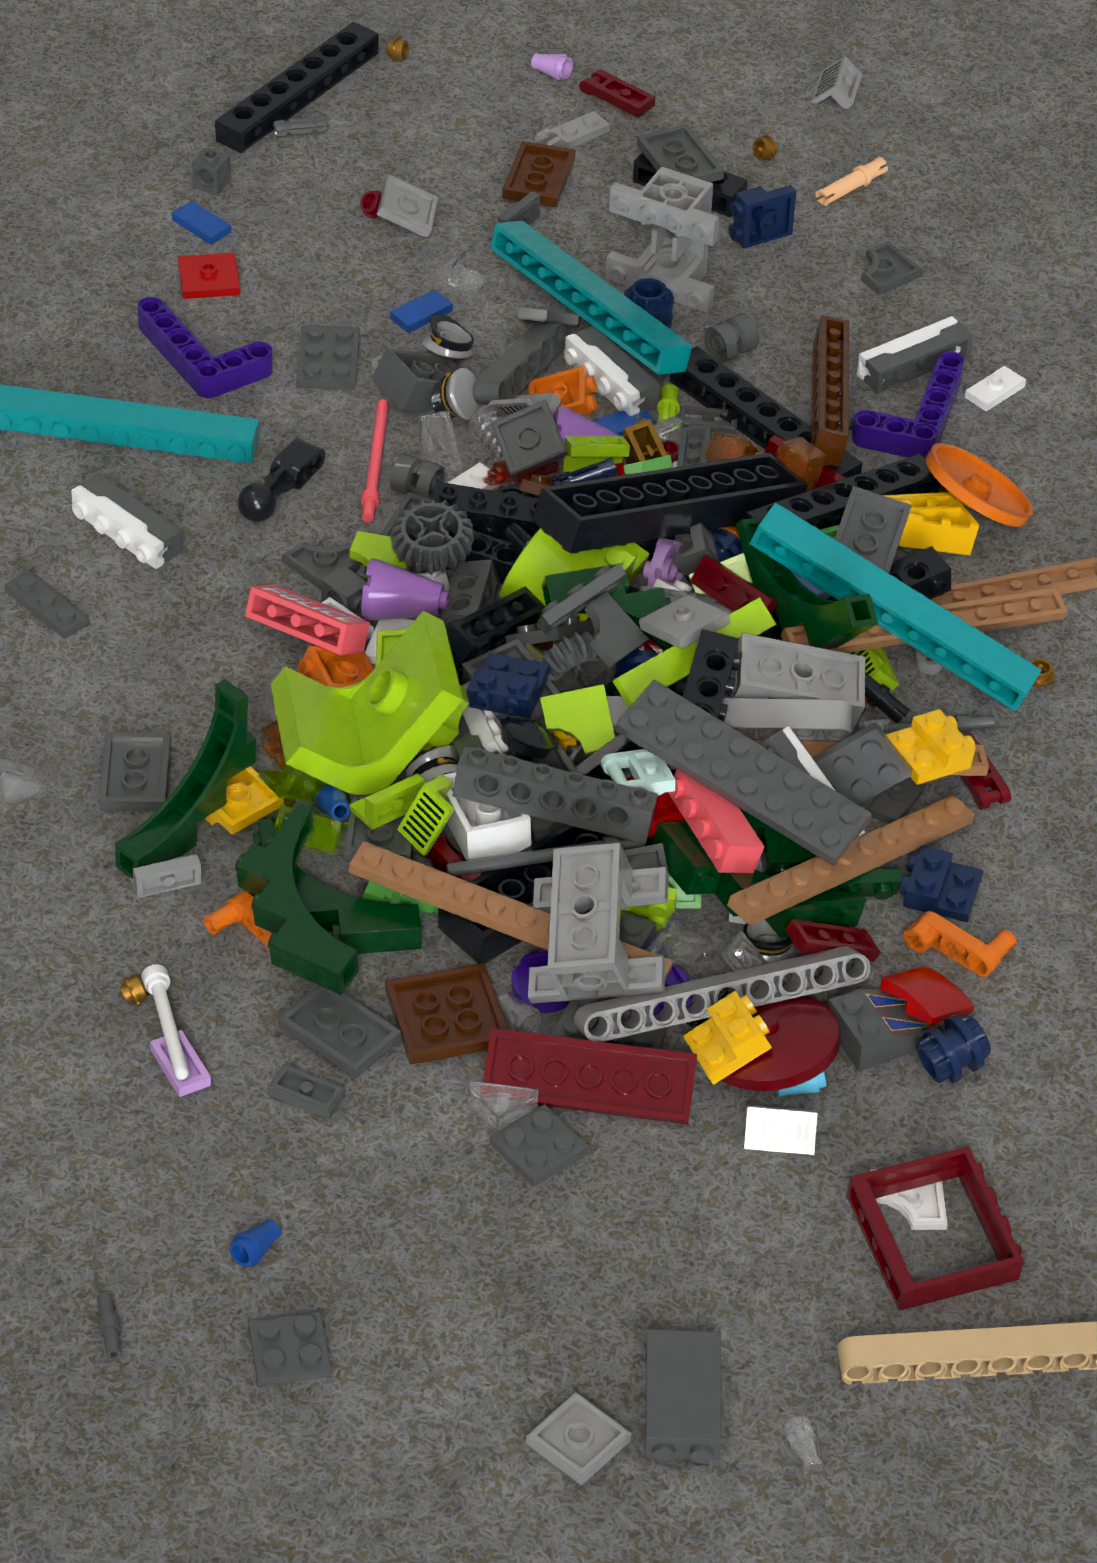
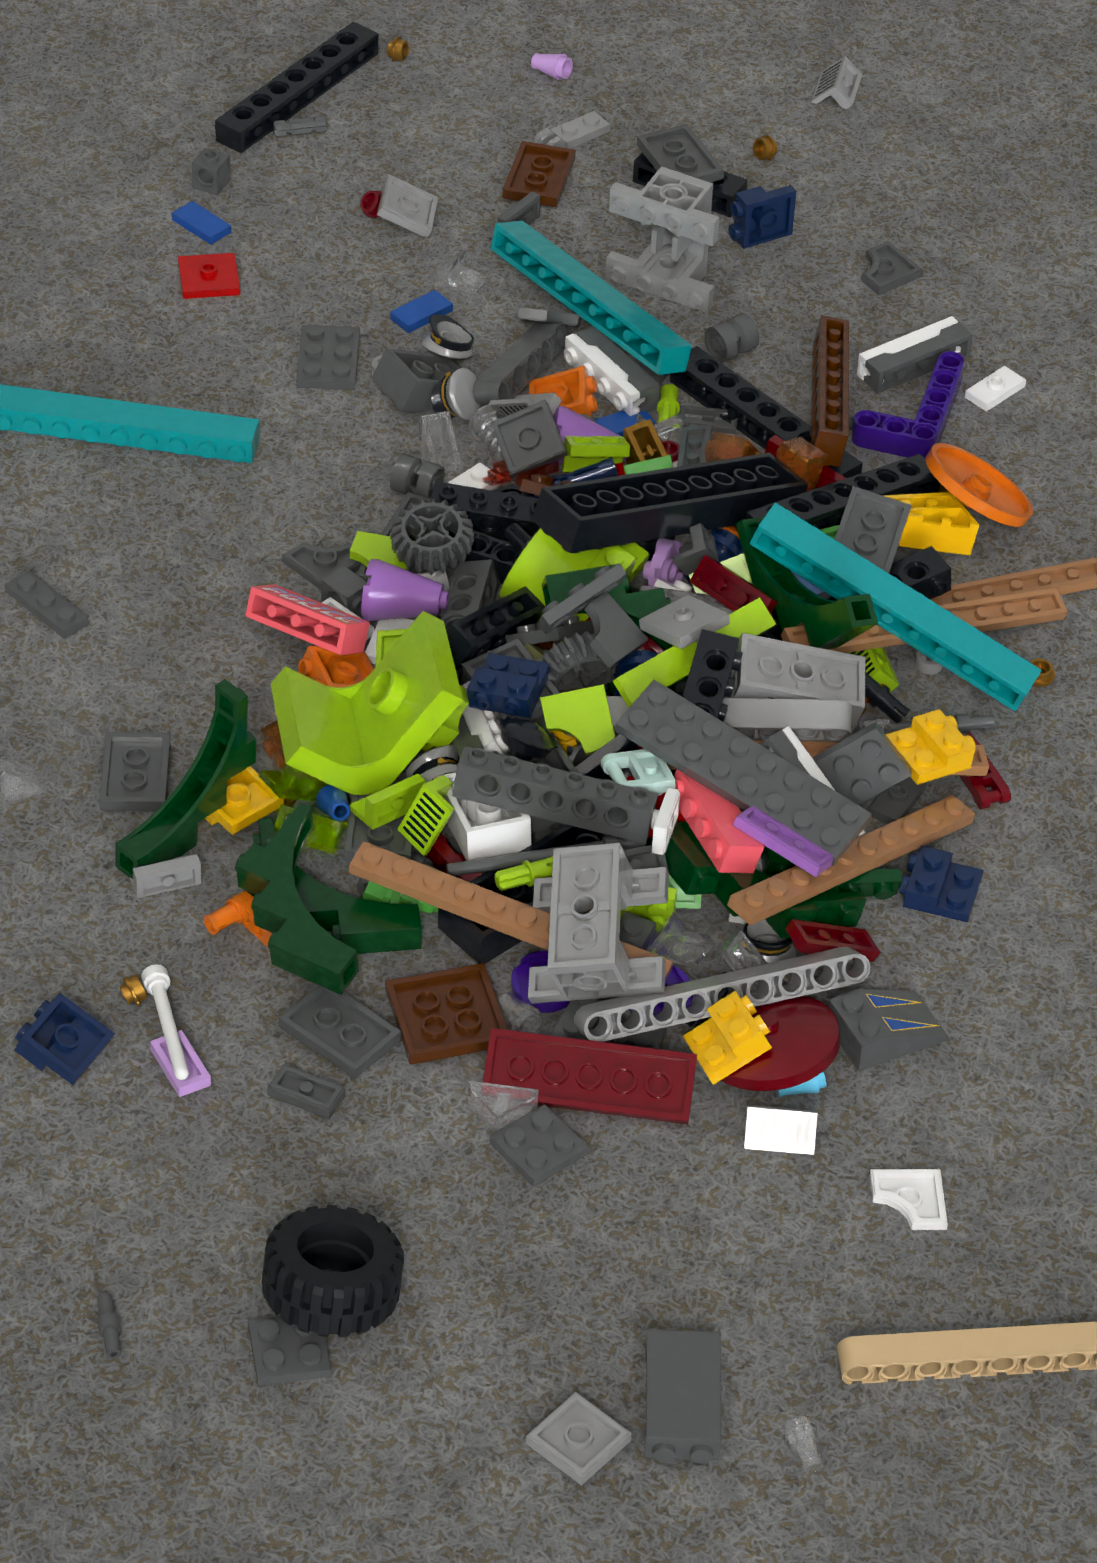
(62, 1038): none -> dark blue plate
(127, 521): piece -> none
(204, 373): dark purple beam -> none
(253, 1243): blue cone -> none
(288, 470): black beam -> none
(325, 1299): none -> black tyre
(371, 495): coral bar -> none
(524, 873): none -> lime axle
(618, 93): dark red plate -> none
(653, 298): dark blue piece -> none
(664, 821): none -> white plate
(783, 841): none -> medium lavender tile
(860, 176): light nougat pin -> none
(922, 1172): dark red window -> none
(927, 994): red slope -> none
(936, 932): orange beam -> none
(949, 1051): dark blue piece -> none

